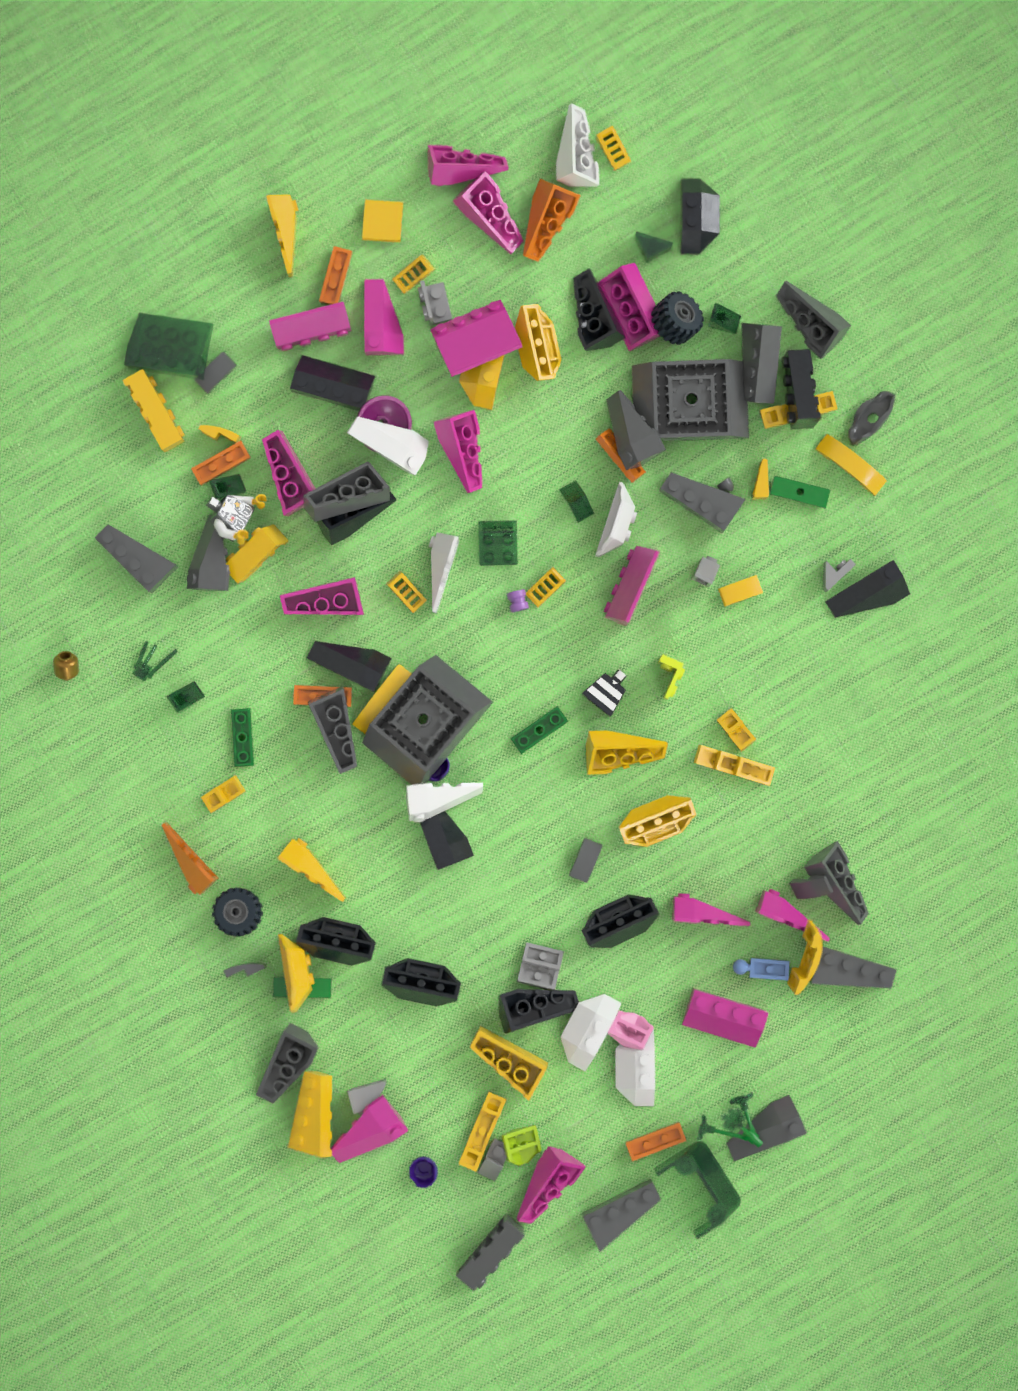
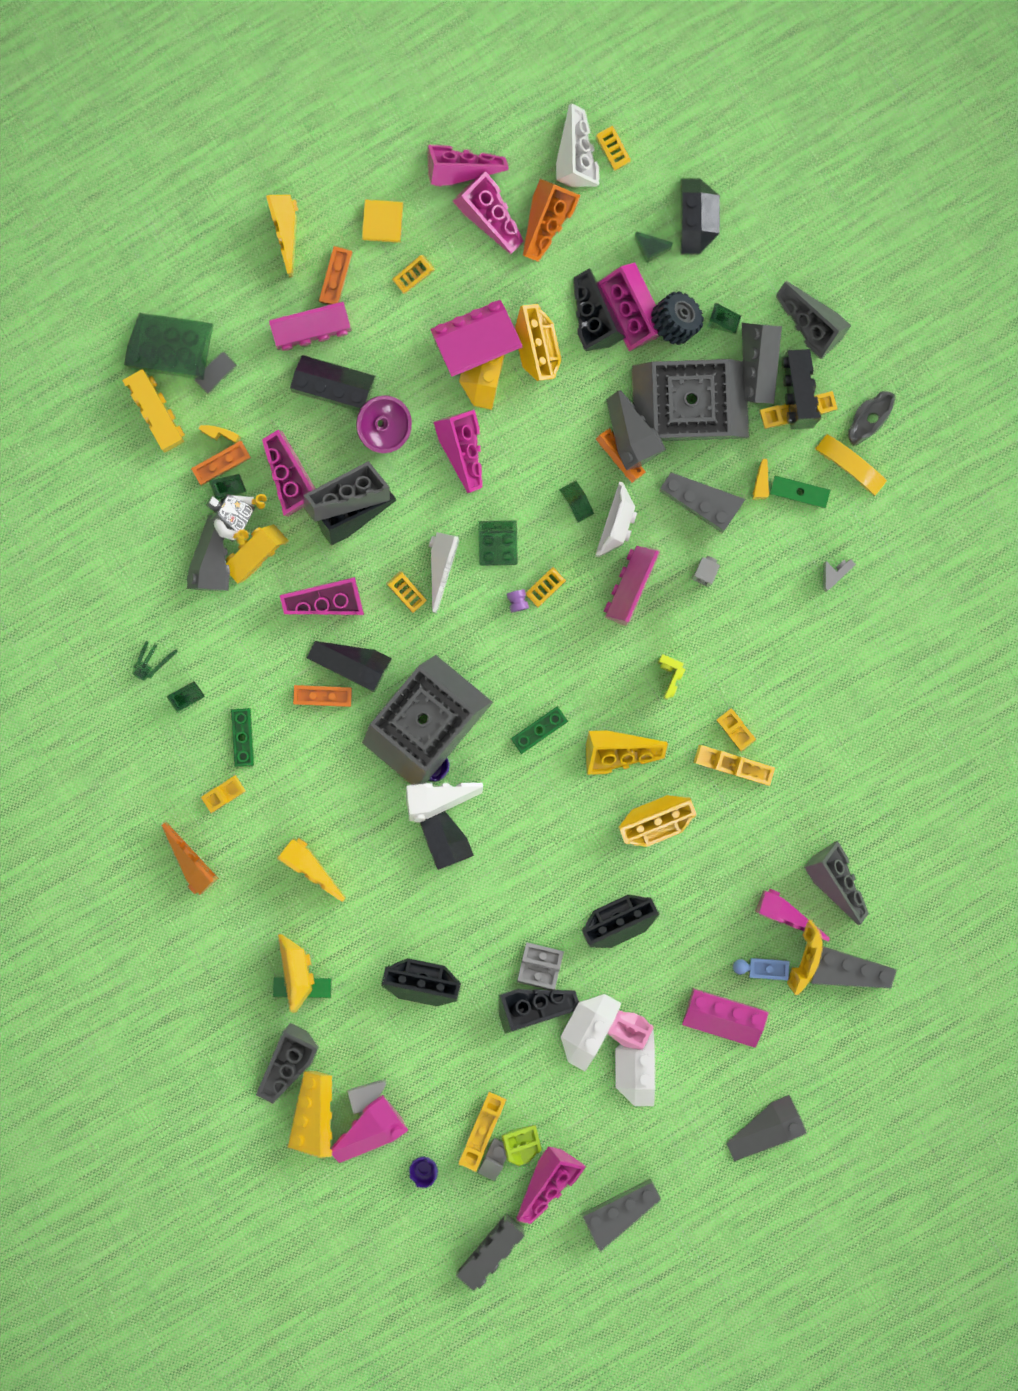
(66, 665): pearl gold head -> none
(141, 562): dark grey wedge -> none
(237, 912): black wheel -> none
(250, 968): dark grey slope -> none
(333, 721): dark grey wedge -> none
(336, 941): black wedge -> none
(381, 324): dark pink wedge -> none
(381, 697): yellow slope -> none
(396, 444): white wedge -> none
(436, 303): light grey bracket -> none
(510, 1061): yellow wedge -> none
(585, 860): dark grey slope -> none
(606, 692): torso -> none
(655, 1141): orange plate -> none
(695, 911): dark pink wedge -> none
(700, 1159): clear green windscreen -> none
(726, 486): dark grey hinge -> none
(734, 1121): clear green plant -> none
(740, 590): yellow slope -> none
(812, 887): dark grey slope -> none
(876, 590): black wedge -> none

